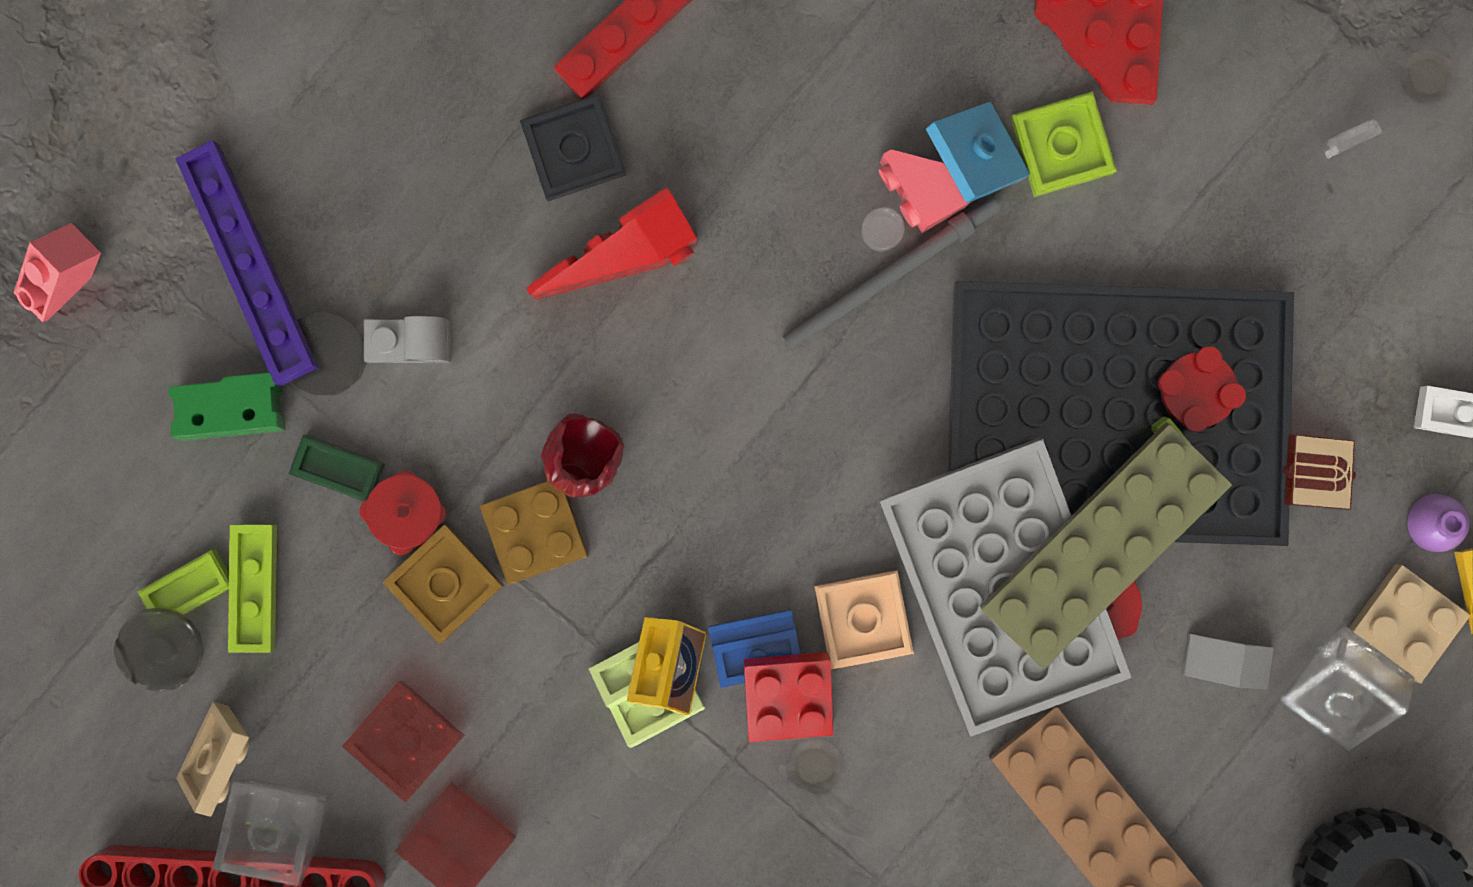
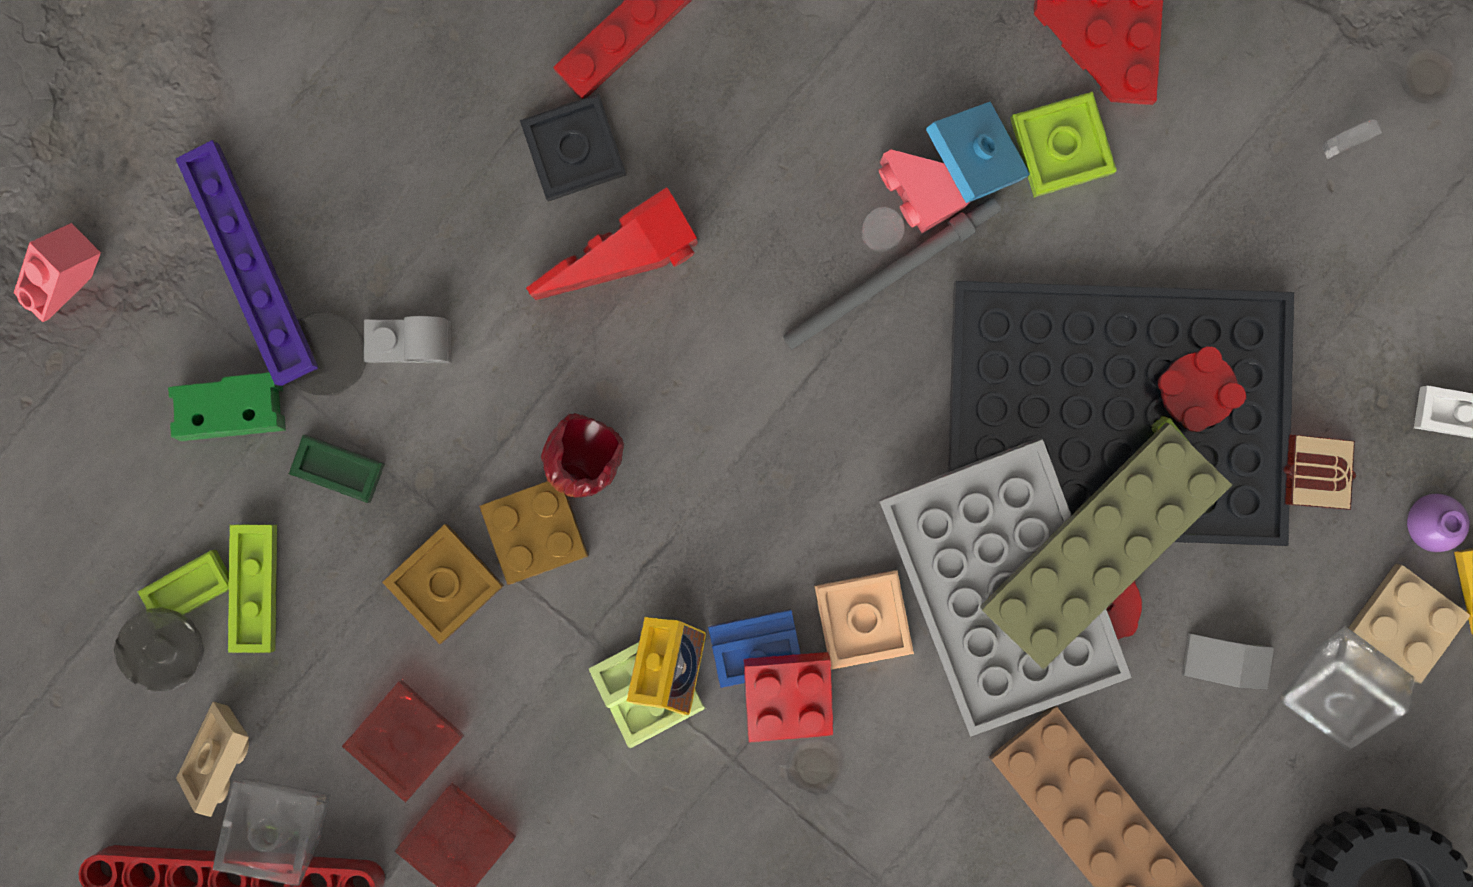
(402, 512): red piece -> none

